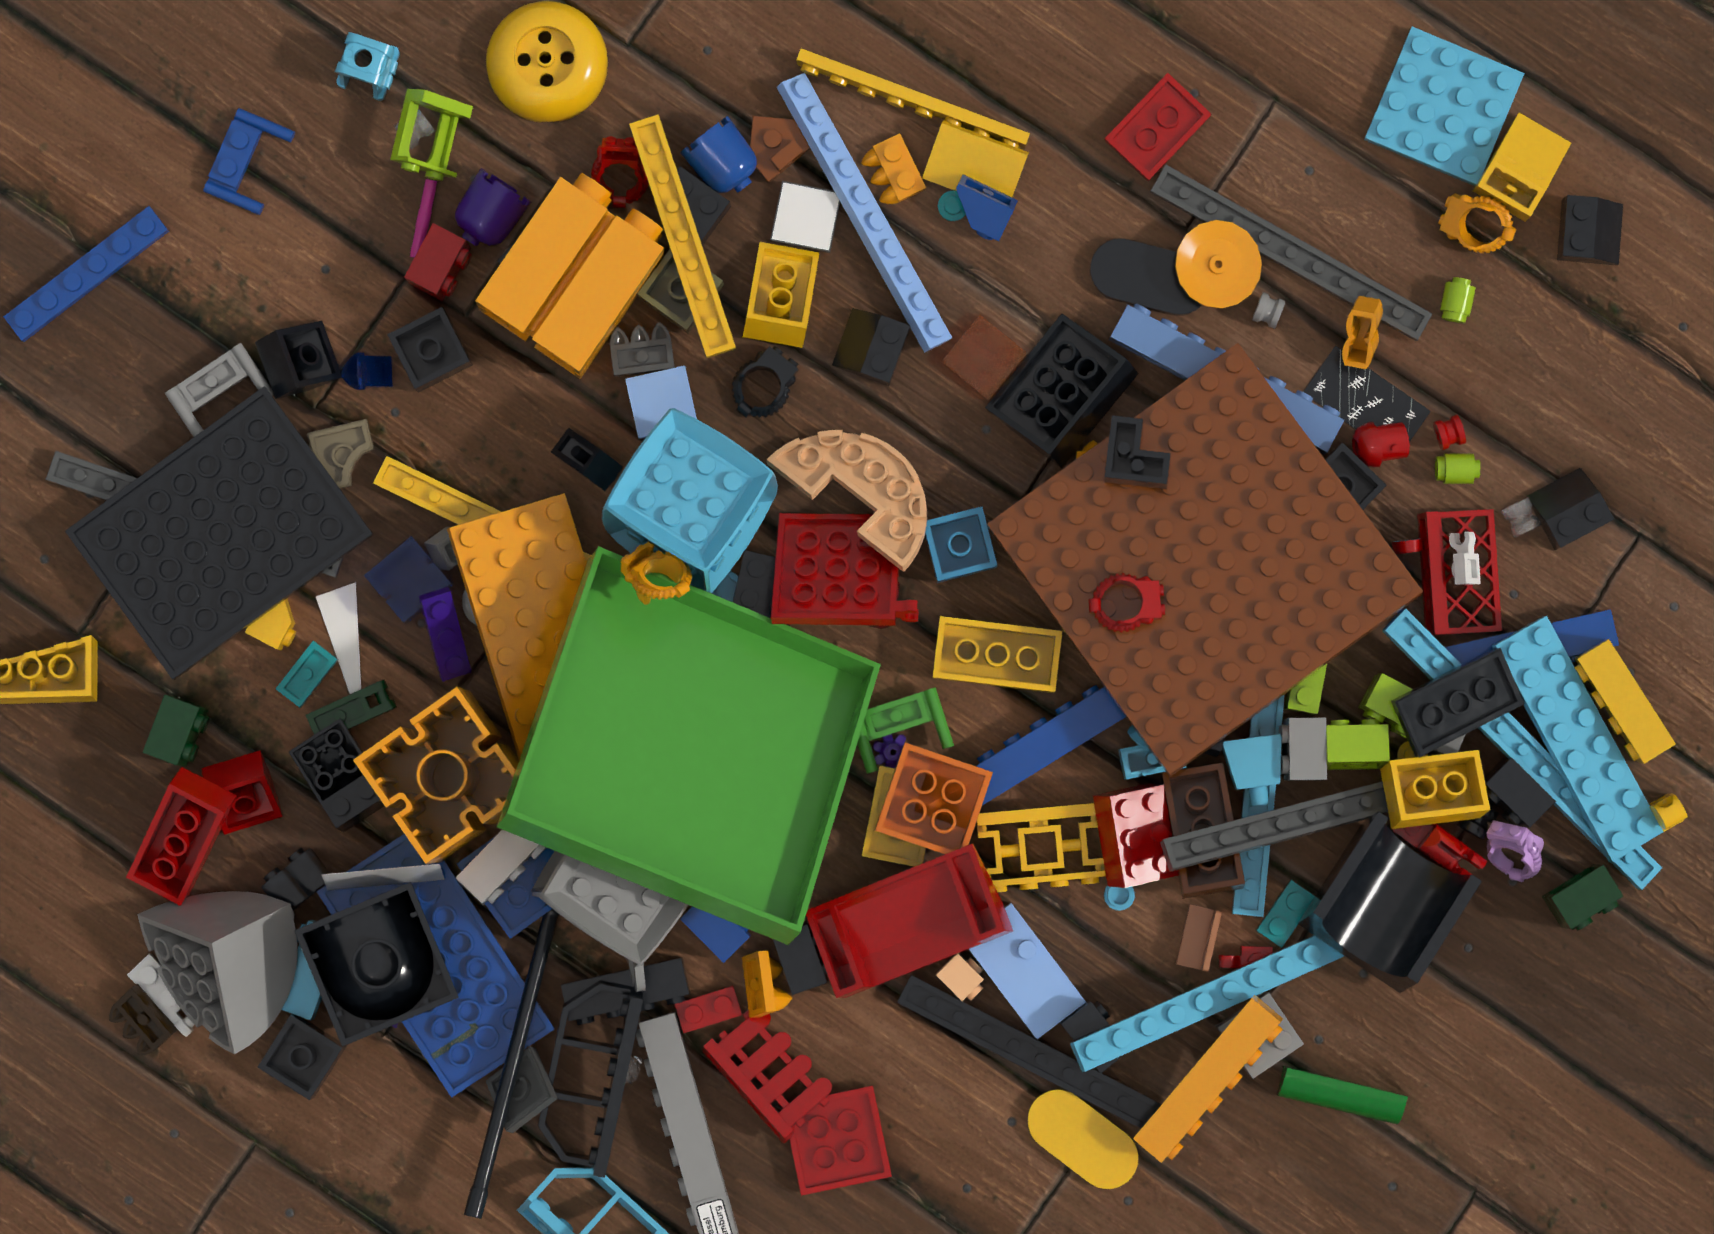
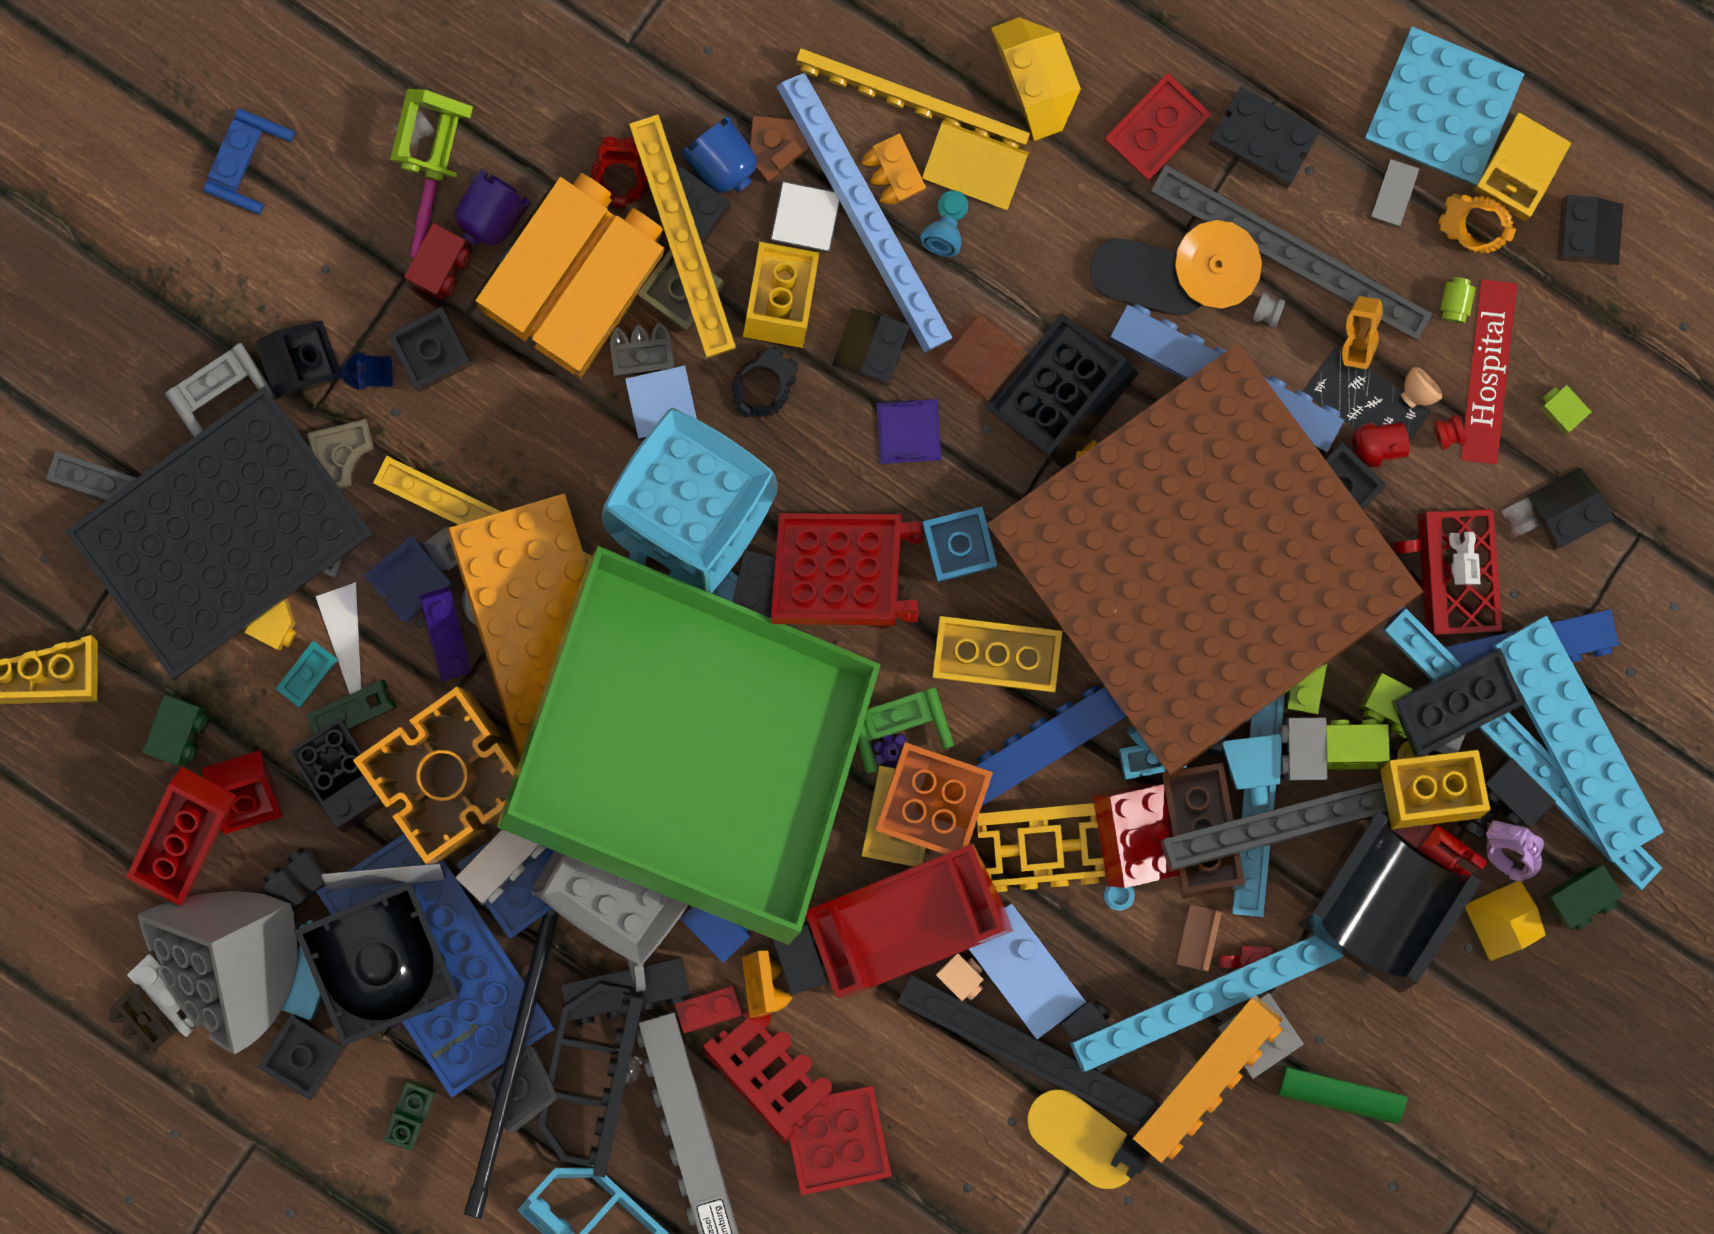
(86, 274): blue plate -> none
(377, 73): medium azure piece -> none
(409, 1114): none -> dark green slope
(573, 85): yellow brick -> none
(587, 459): black slope -> none
(646, 561): light orange piece -> none
(870, 472): light nougat plate -> none
(908, 431): none -> dark purple piece
(942, 237): none -> dark azure brick
(985, 207): blue slope -> none
(1038, 74): none -> yellow wedge
(1128, 463): black brick -> none
(1131, 1155): none -> black tile
(1149, 594): red piece -> none
(1264, 137): none -> black piece
(1285, 913): teal plate -> none
(1394, 193): none -> light grey tile
(1420, 389): none -> light nougat brick
(1457, 468): lime brick -> none
(1489, 371): none -> red sticker
(1505, 920): none -> yellow slope
(1564, 409): none -> lime brick
(1624, 702): yellow wedge -> none
(1668, 811): yellow leg -> none

